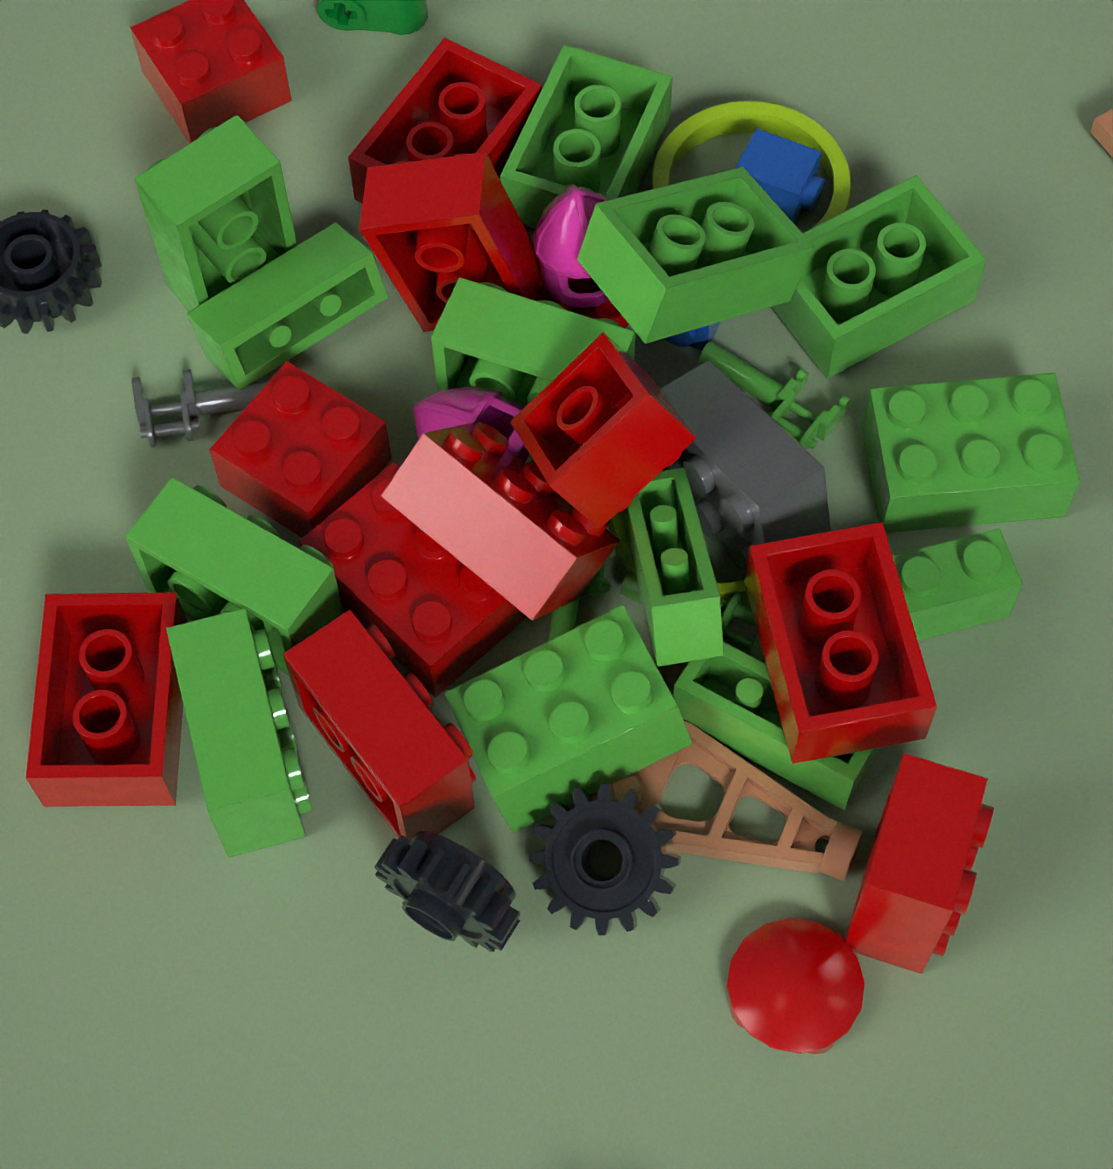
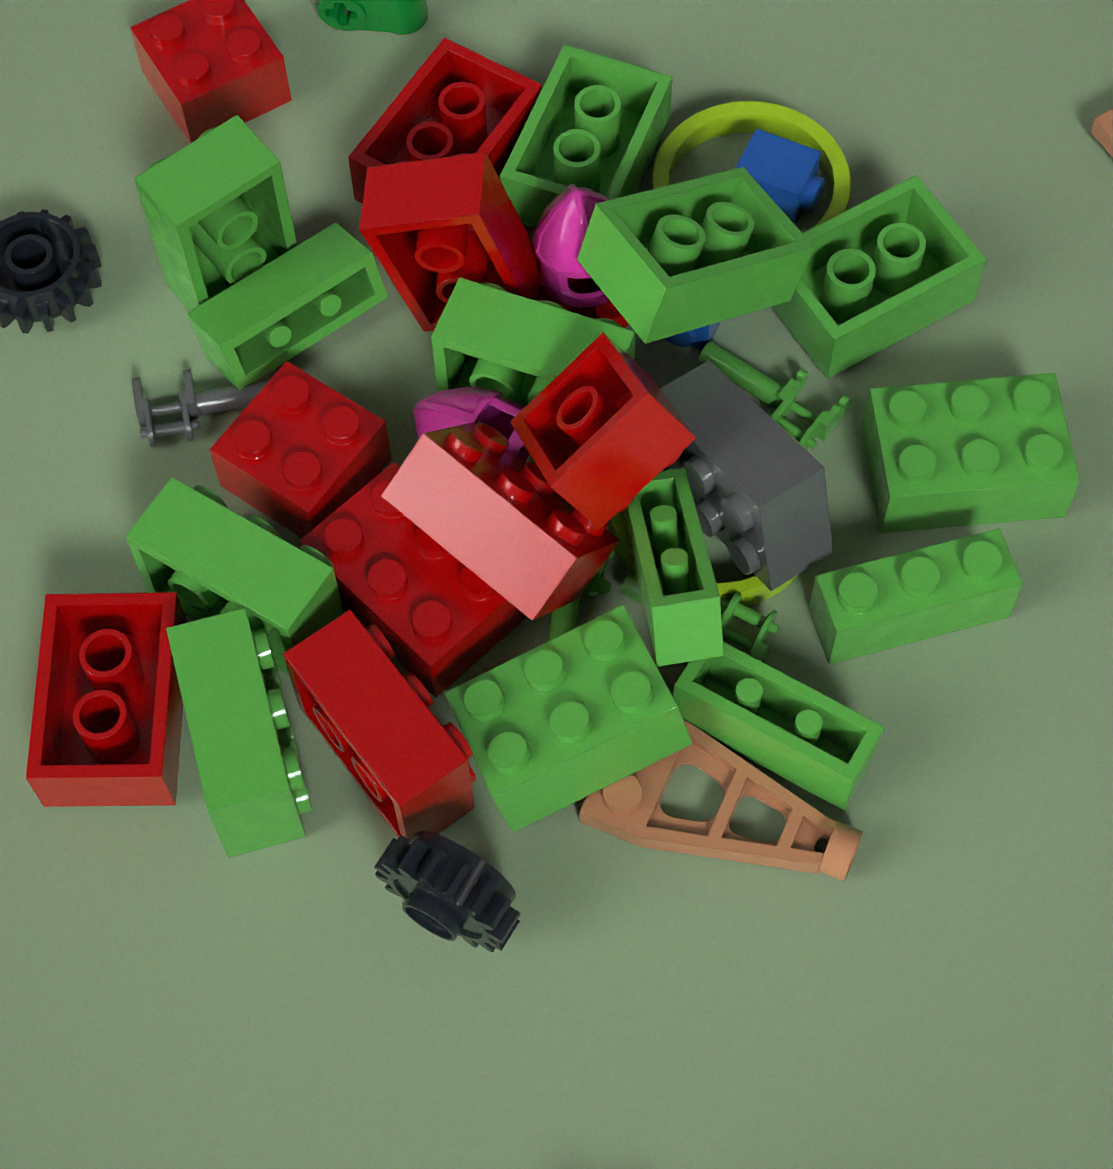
(569, 865): black gear -> none
(795, 986): red dish -> none
(839, 643): red brick -> none
(920, 864): red brick -> none

